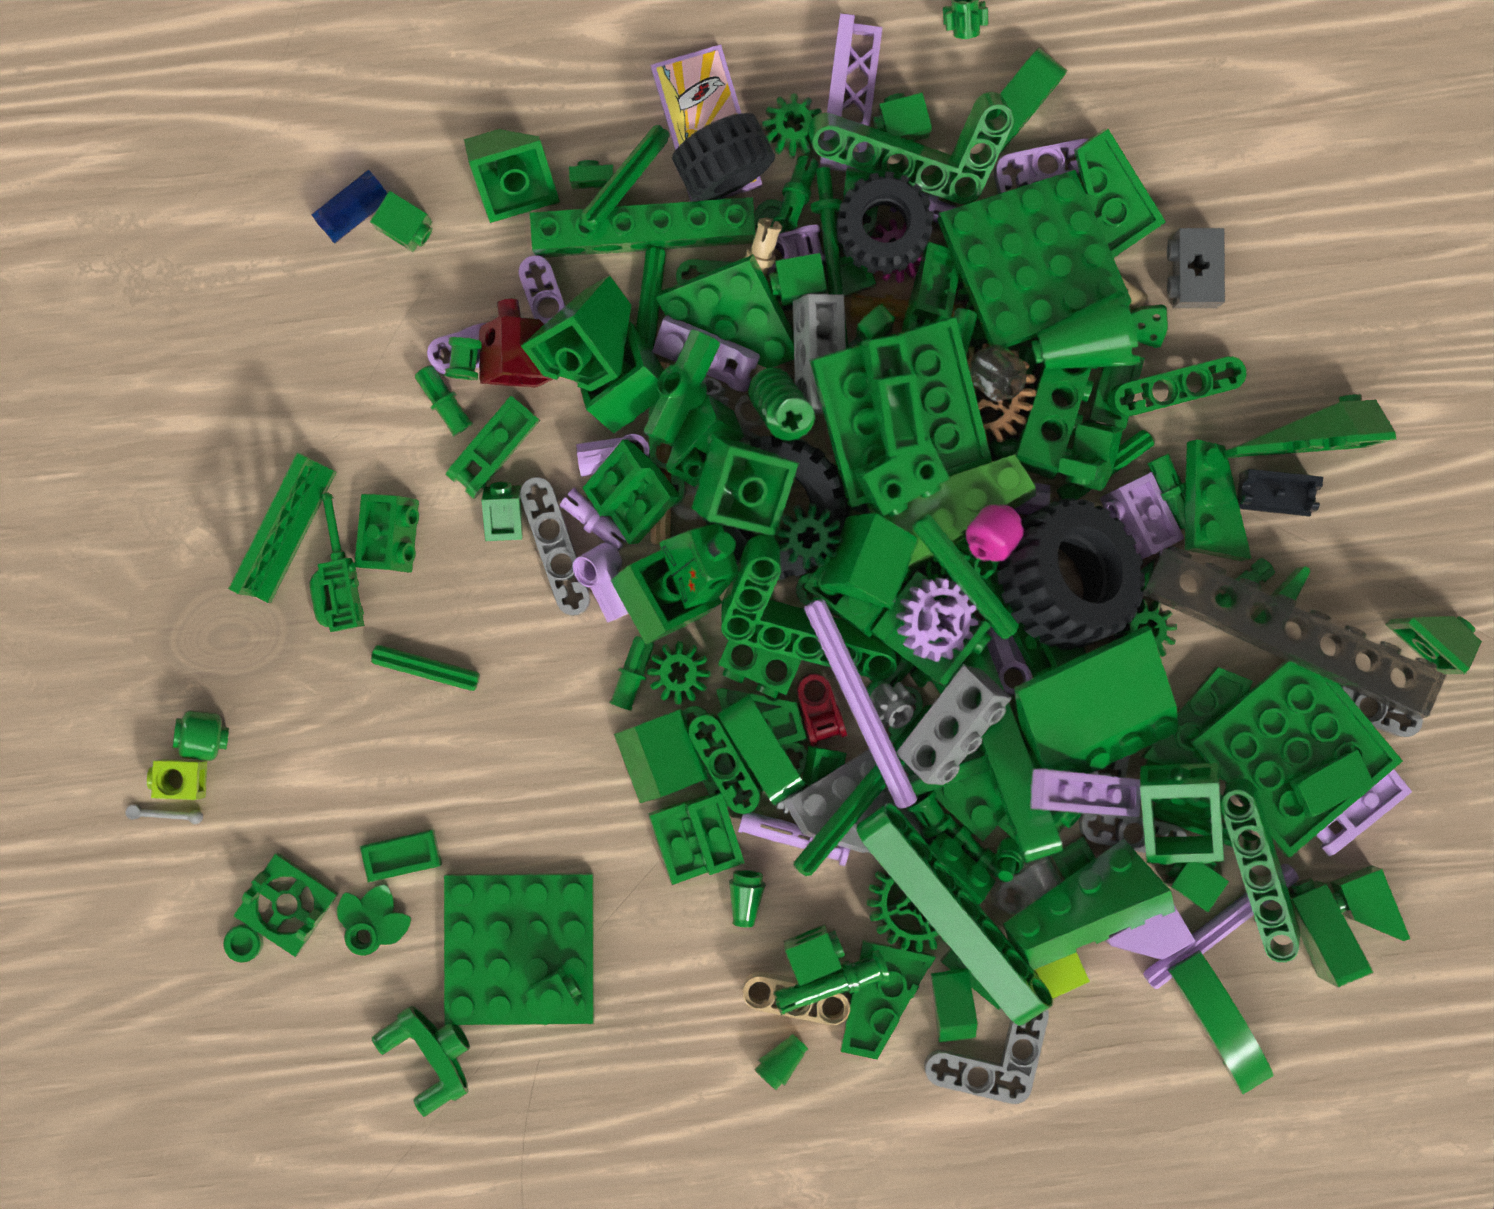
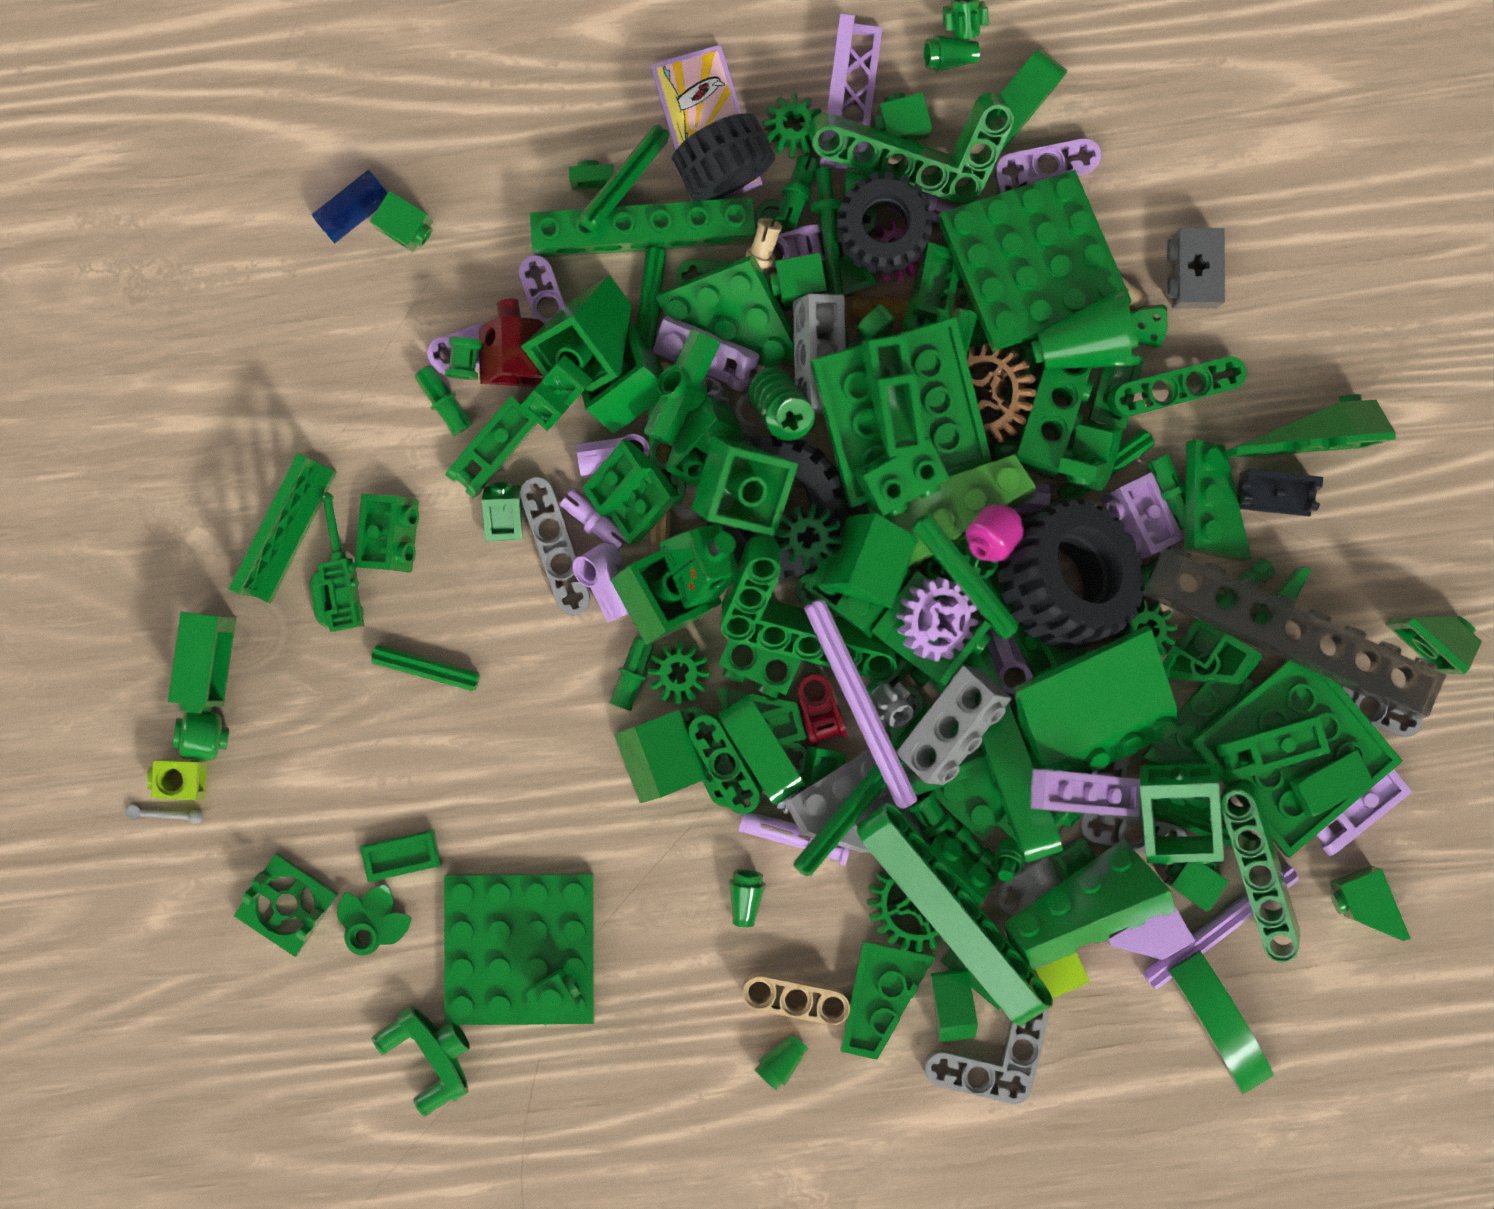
(201, 661): none -> green window
(242, 943): green tile -> none
(510, 173): green slope -> none
(556, 393): none -> green slope
(696, 838): green slope -> none
(814, 954): green brick -> none
(849, 978): green pin -> none
(948, 53): none -> green cone
(998, 372): clear smoke head -> none
(1115, 193): green wing -> none
(1210, 656): none -> green slope
(1274, 748): none -> green plate
(1327, 934): green slope -> none

